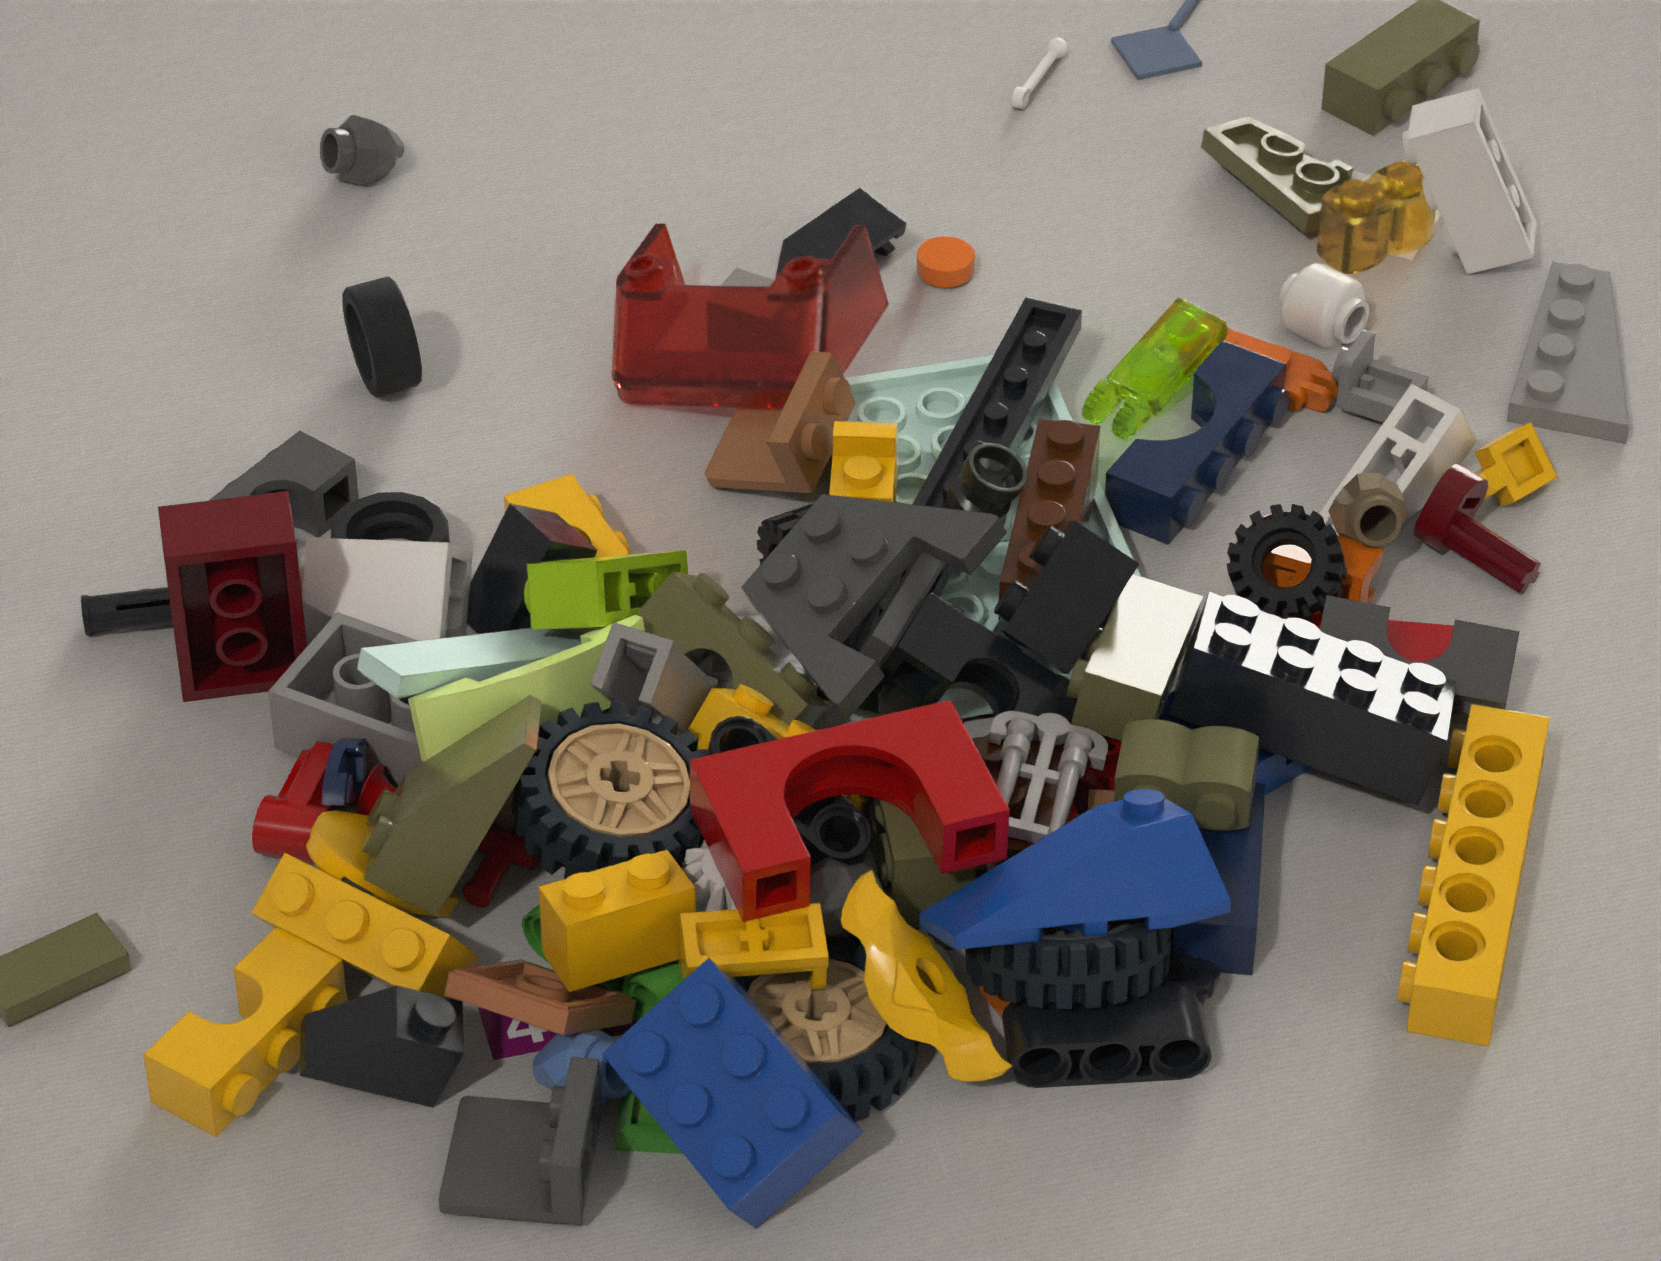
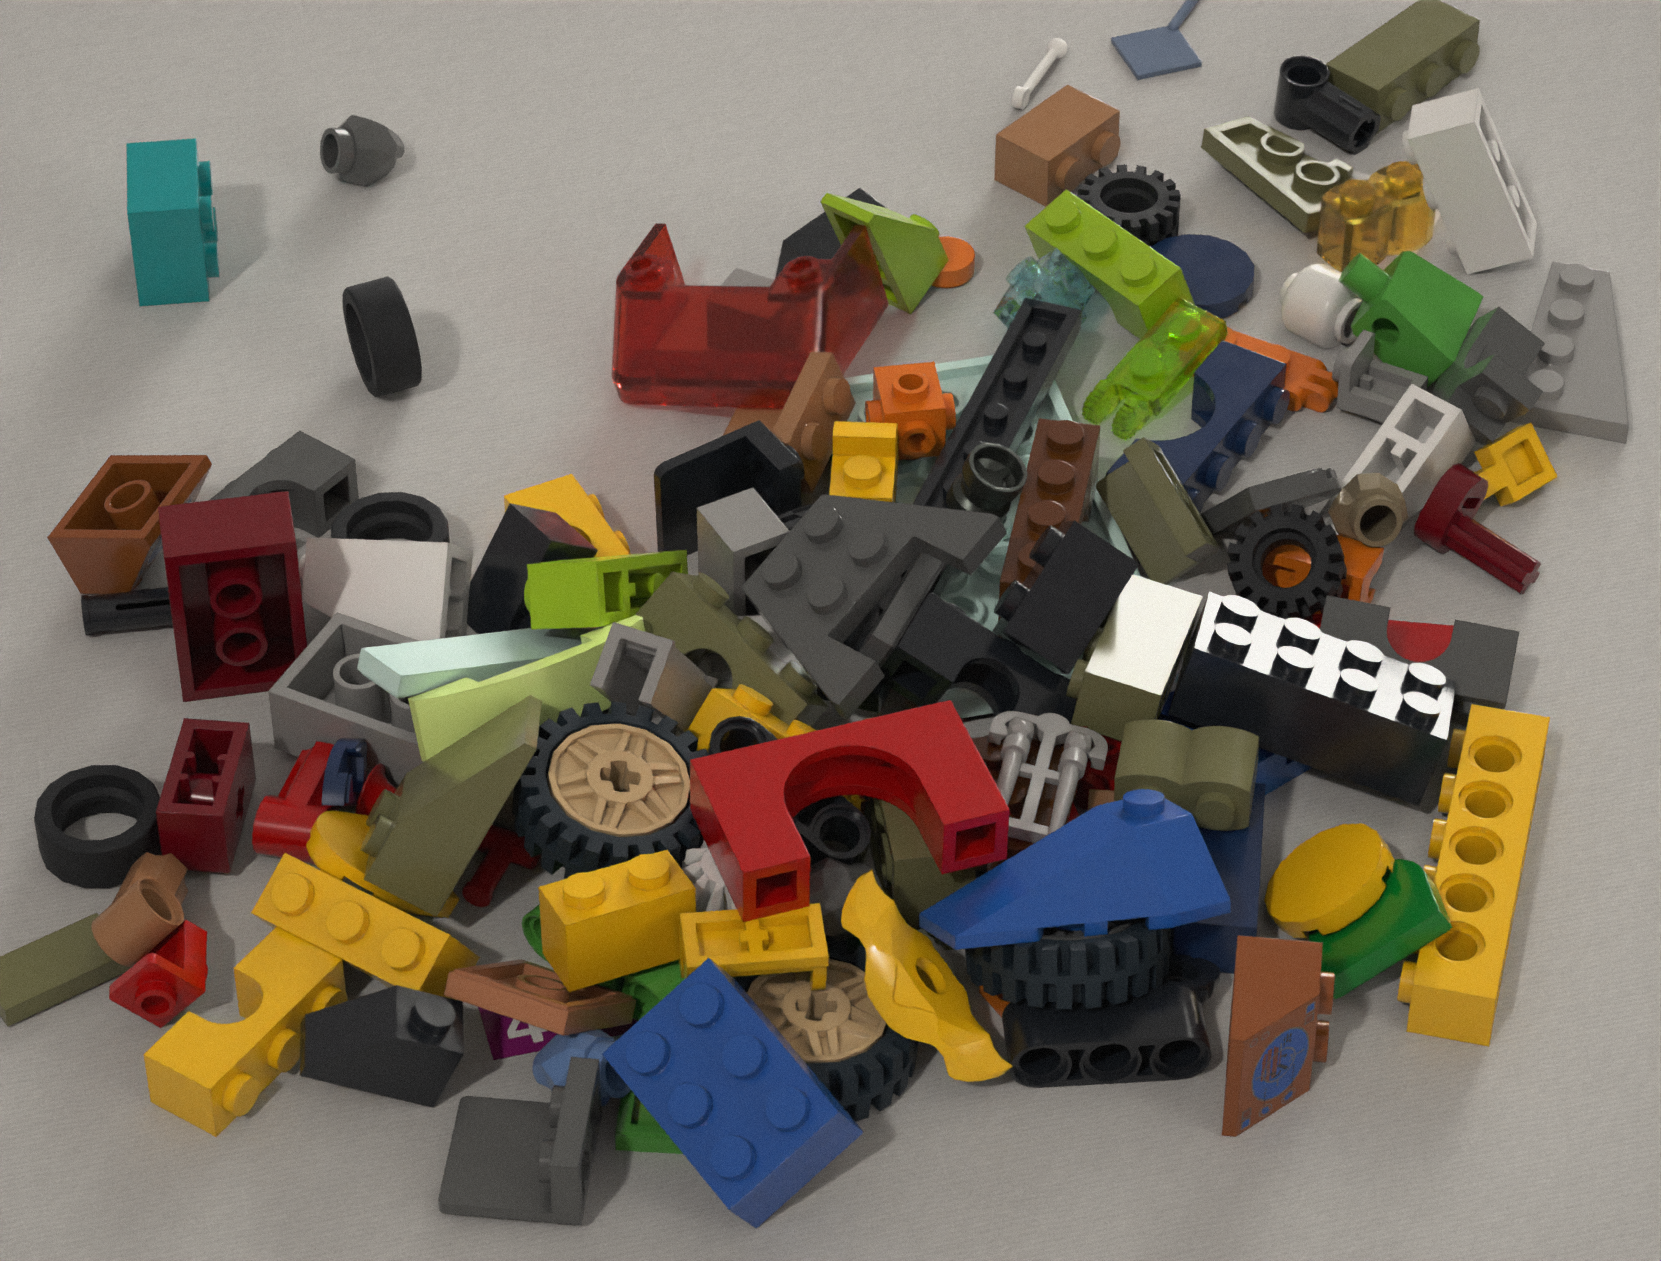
(92, 792): none -> black tyre
(115, 523): none -> dark orange slope
(143, 909): none -> medium nougat piece
(166, 977): none -> red bracket
(171, 222): none -> teal brick
(207, 794): none -> dark red brick
(720, 469): none -> black bracket
(735, 541): none -> light grey brick
(904, 247): none -> lime slope
(915, 401): none -> orange brick
(1047, 280): none -> clear light blue brick
(1057, 145): none -> medium nougat brick
(1119, 265): none -> lime arch
(1135, 201): none -> black tyre
(1156, 514): none -> olive panel
(1214, 270): none -> dark blue tile
(1274, 1027): none -> dark orange slope
(1298, 489): none -> dark grey tile
(1310, 101): none -> black piece
(1329, 880): none -> yellow tile
(1392, 929): none -> green tile
(1413, 310): none -> bright green torso
(1489, 374): none -> dark grey arch

